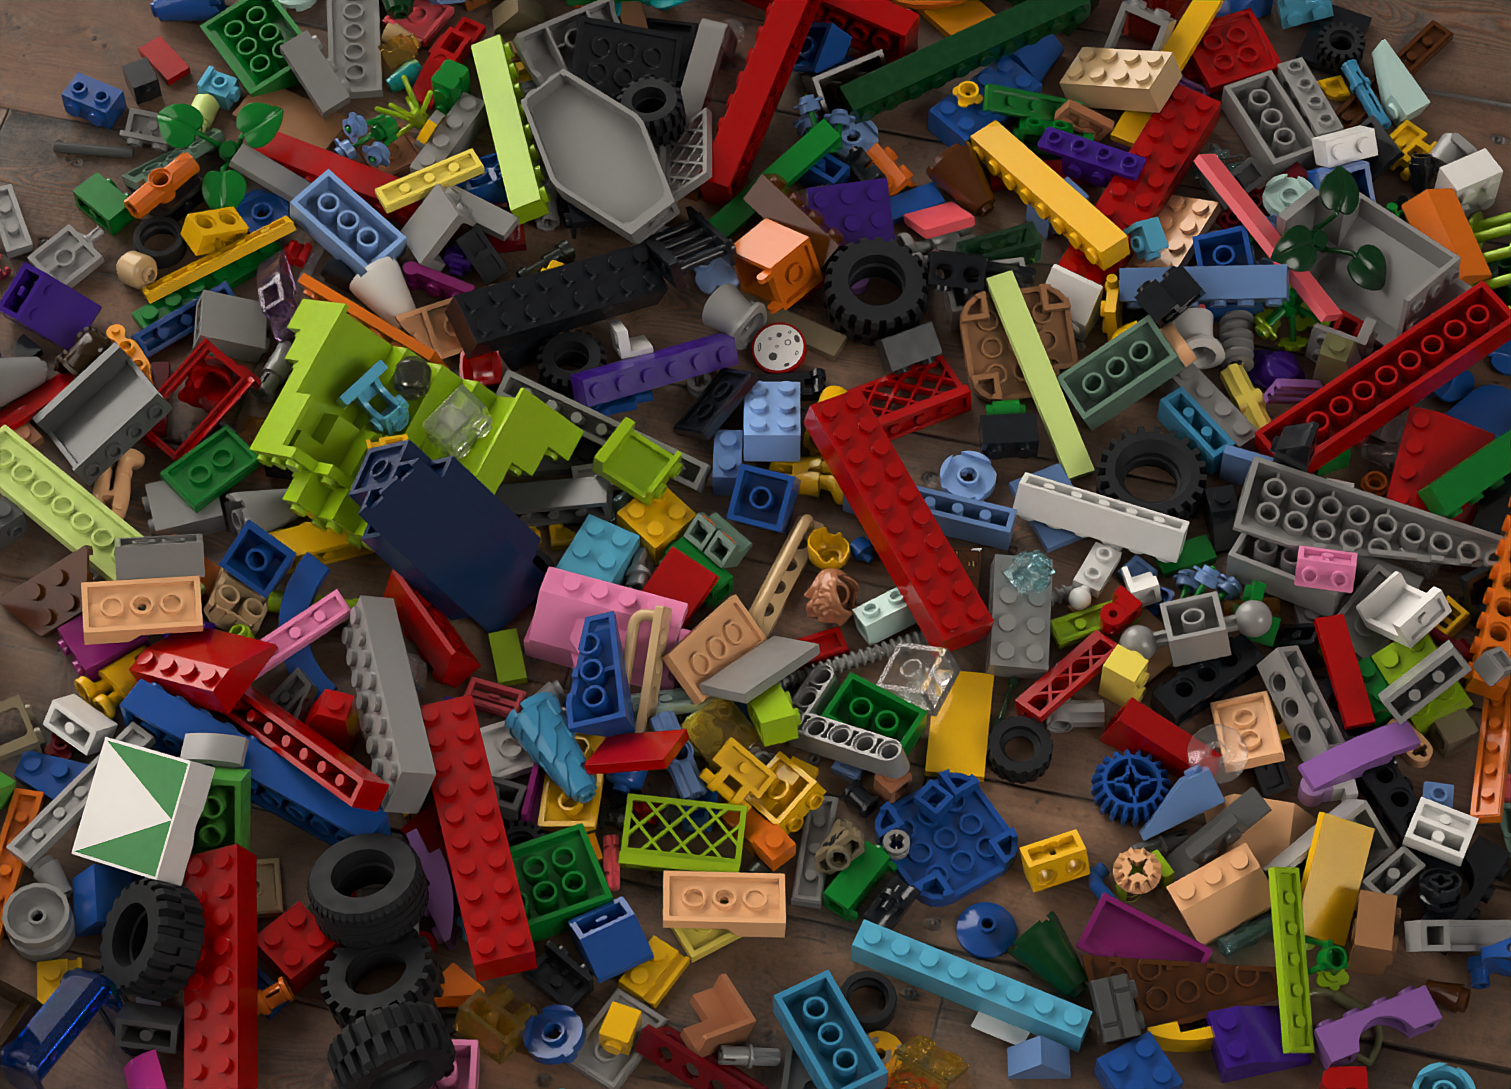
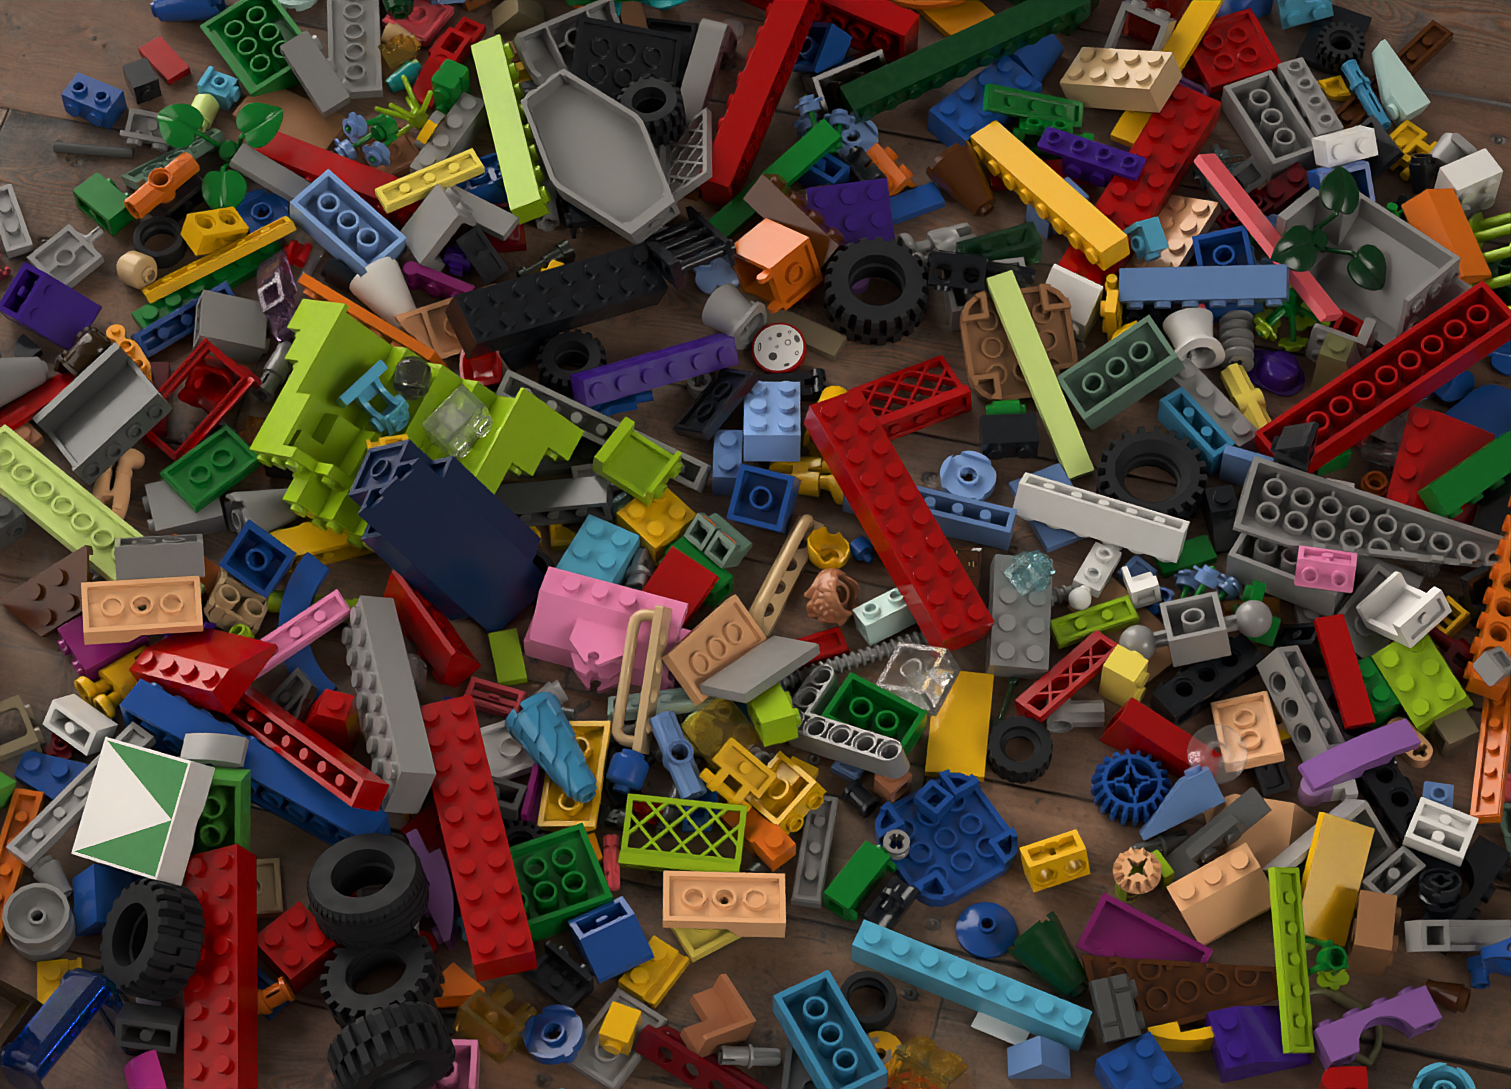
(600, 687): blue wedge -> none
(626, 346): white panel -> none
(637, 752): red tile -> none
(840, 847): dark tan rock -> none
(908, 347): black brick -> none
(939, 220): coral tile -> none
(963, 90): yellow plate -> none
(1084, 119): nougat plate -> none
(1096, 880): blue arm -> none
(1120, 612): red leg -> none
(1170, 297): black brick -> none
(1178, 344): light nougat beam -> none
(1246, 935): clear light blue pin -> none
(1283, 191): light aqua tile -> none
(1290, 390): medium lavender tile -> none
(1424, 682): light grey brick -> none

